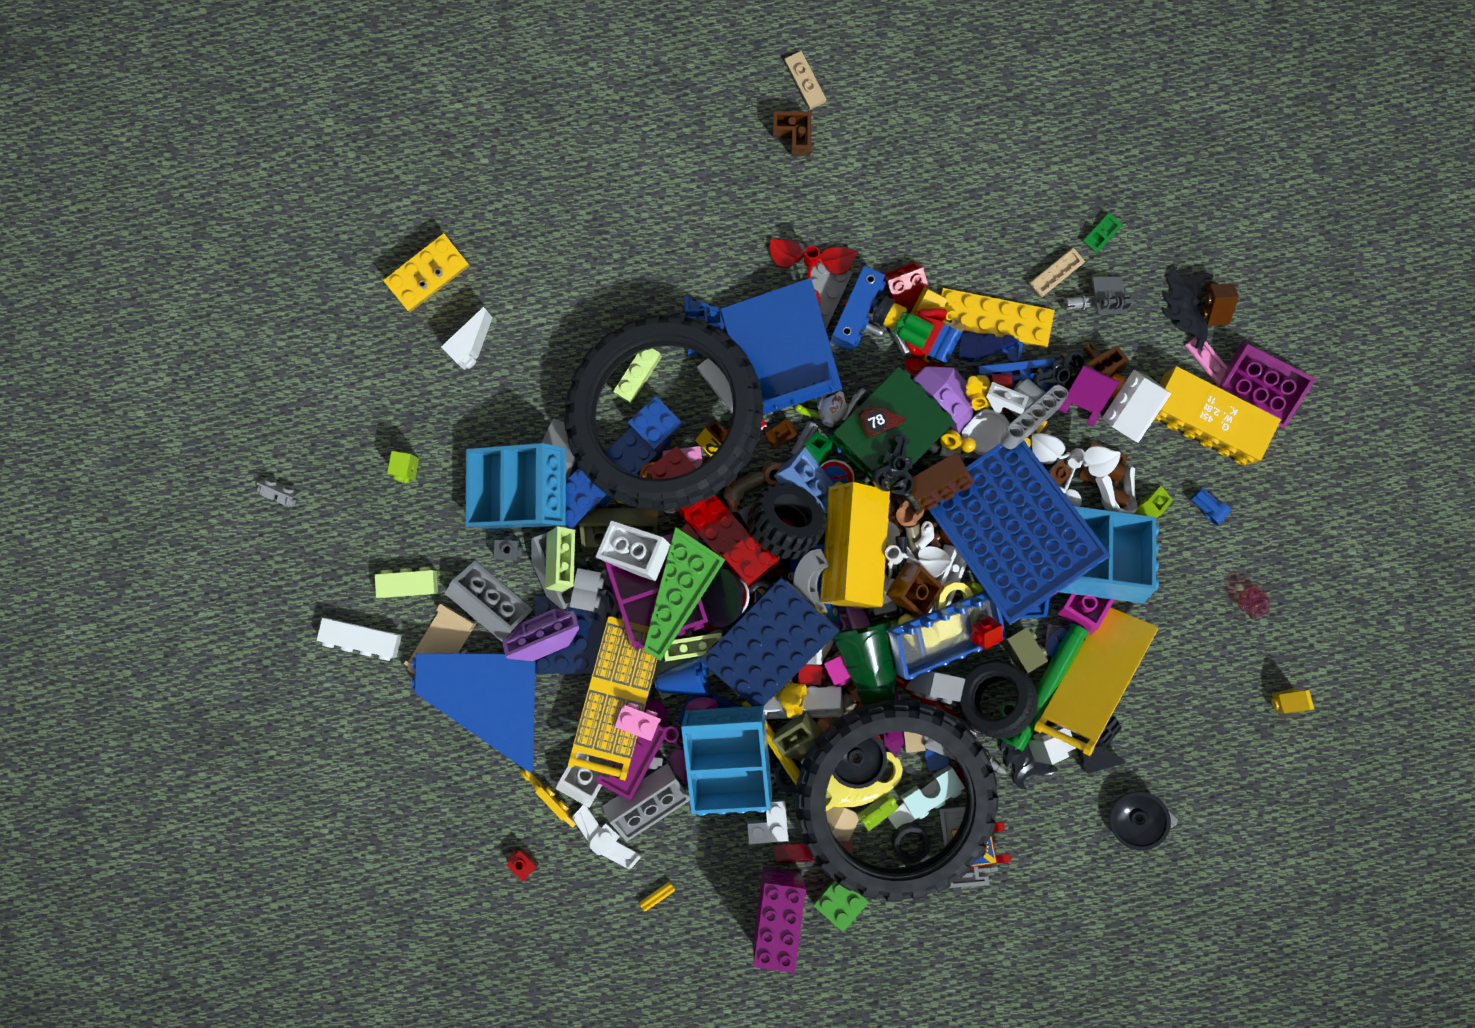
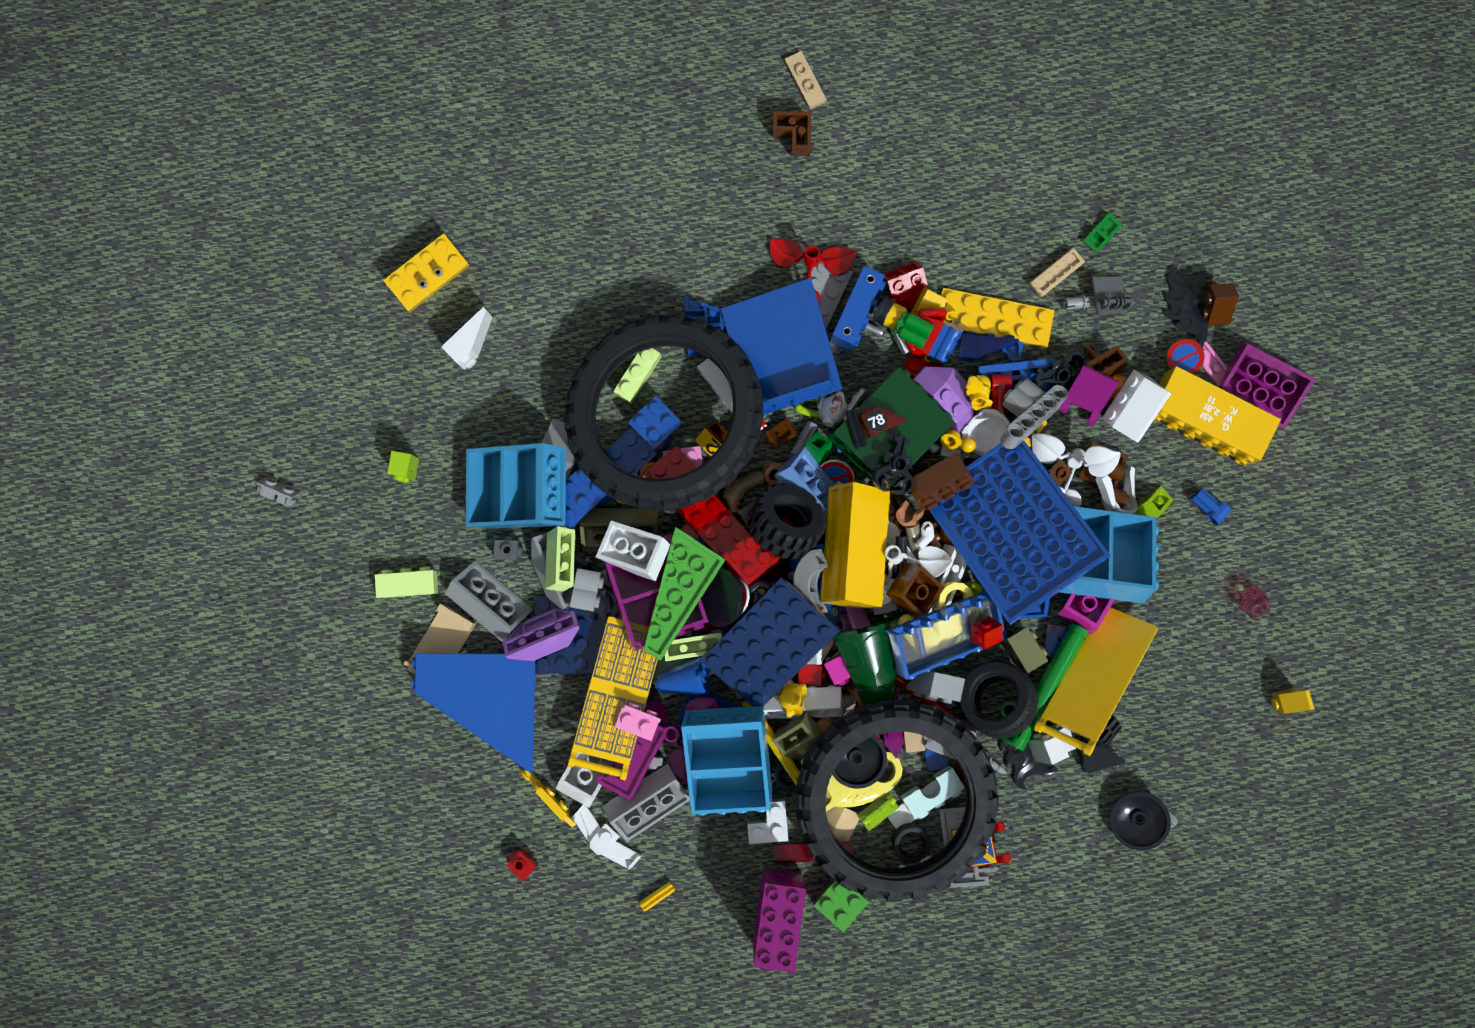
(359, 637): white brick -> none
(856, 429): none -> black axle
(1004, 397): white slope -> none
(1186, 355): none -> piece

